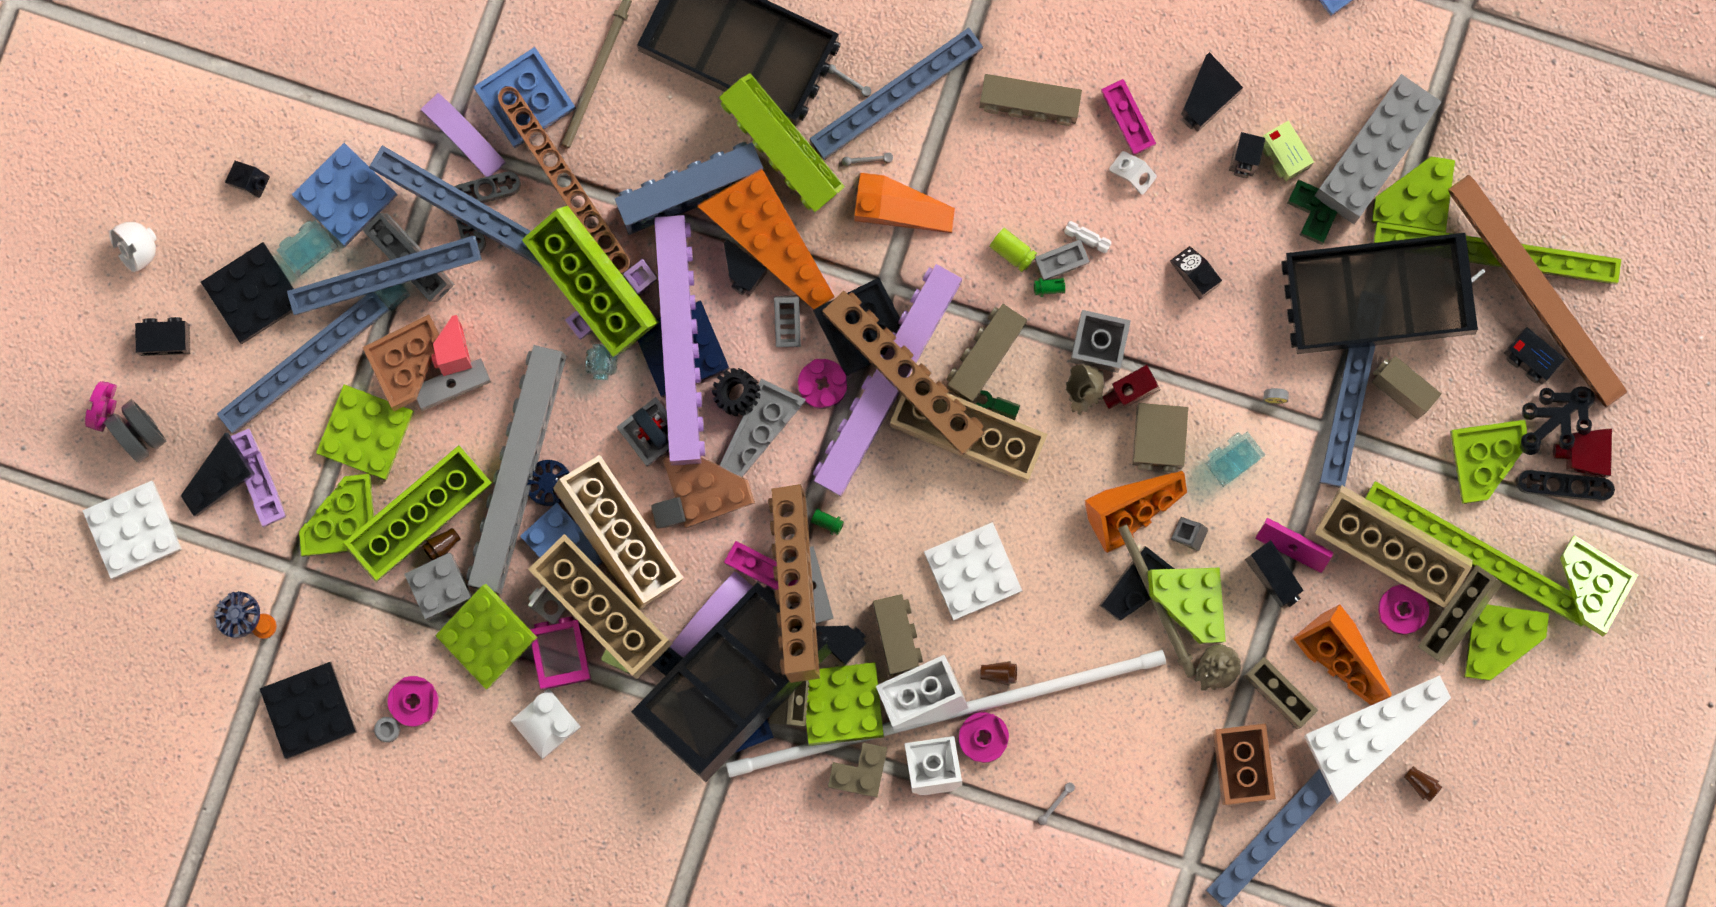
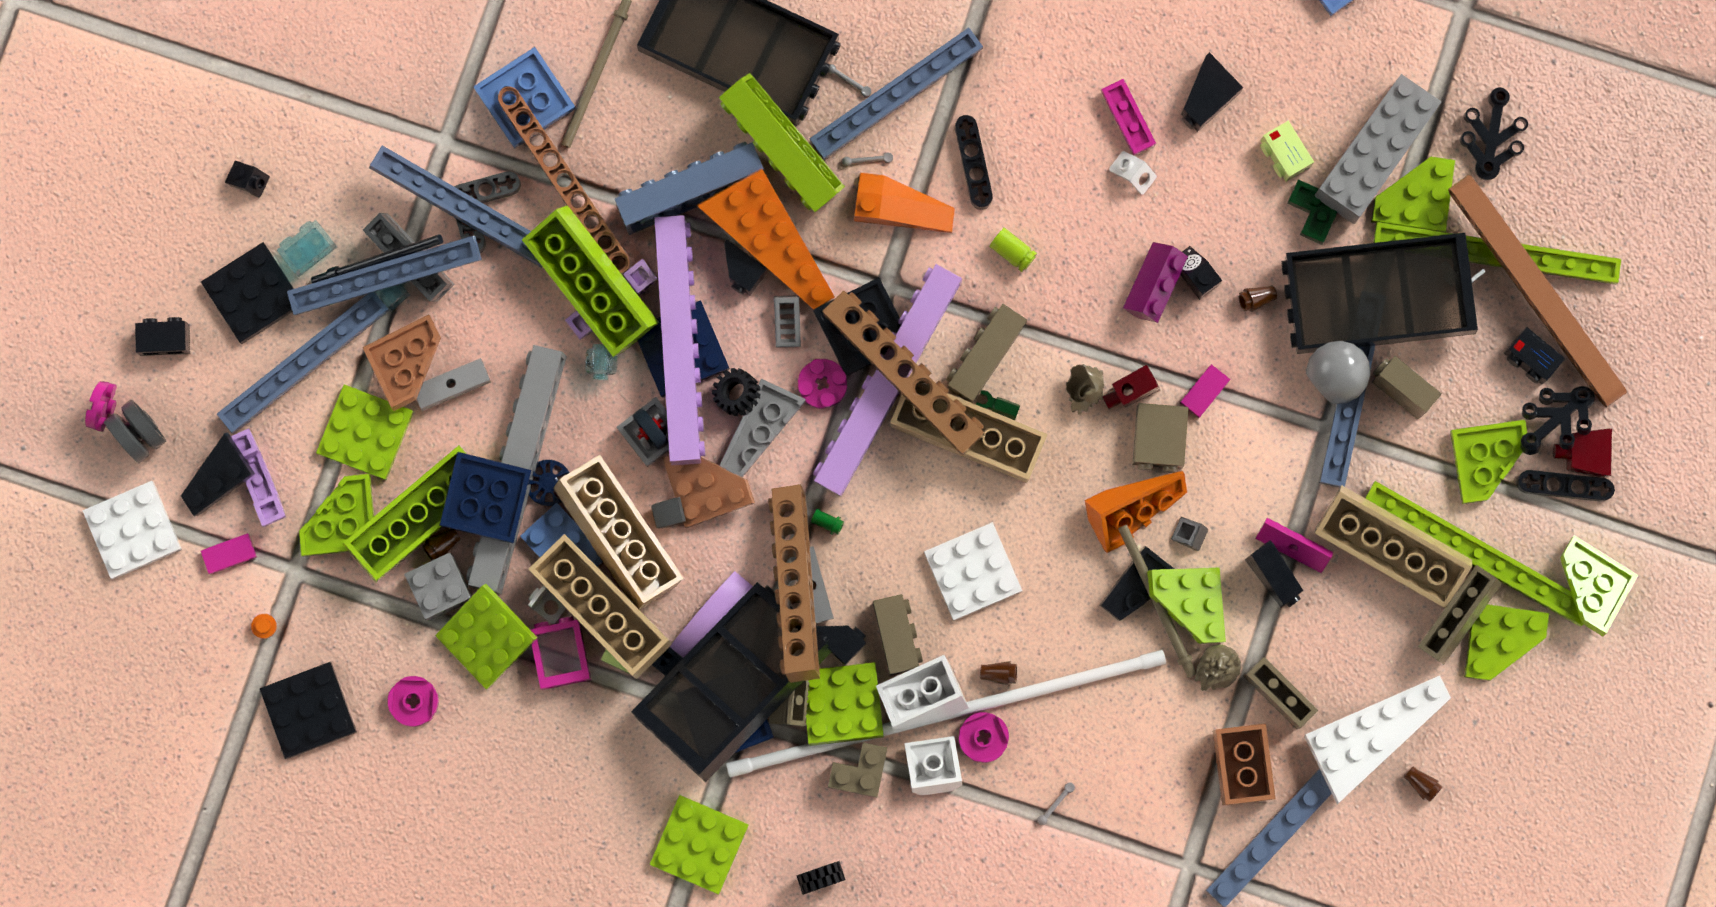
(134, 243): white cylinder -> none
(228, 554): none -> dark pink tile
(237, 614): dark blue wheel -> none
(344, 194): medium blue plate -> none
(380, 258): none -> black bar
(387, 729): light grey tile -> none
(451, 349): coral slope -> none
(463, 135): lavender slope -> none
(485, 497): none -> dark blue plate
(545, 723): white slope -> none
(699, 844): none -> lime plate
(753, 565): dark pink plate -> none
(821, 877): none -> black tyre
(973, 162): none -> black beam
(1030, 99): dark tan brick -> none
(1051, 286): green pin -> none
(1062, 260): light grey plate -> none
(1087, 237): white axle -> none
(1100, 341): light grey brick -> none
(1155, 282): none -> magenta brick
(1205, 391): none -> dark pink tile
(1235, 458): clear light blue brick -> none
(1246, 155): black brick -> none
(1254, 298): none -> reddish brown cone
(1276, 396): light grey tile -> none
(1339, 371): none -> light grey cylinder
(1341, 649): orange wedge -> none
(1391, 616): dark pink plate -> none
(1492, 137): none -> black plant

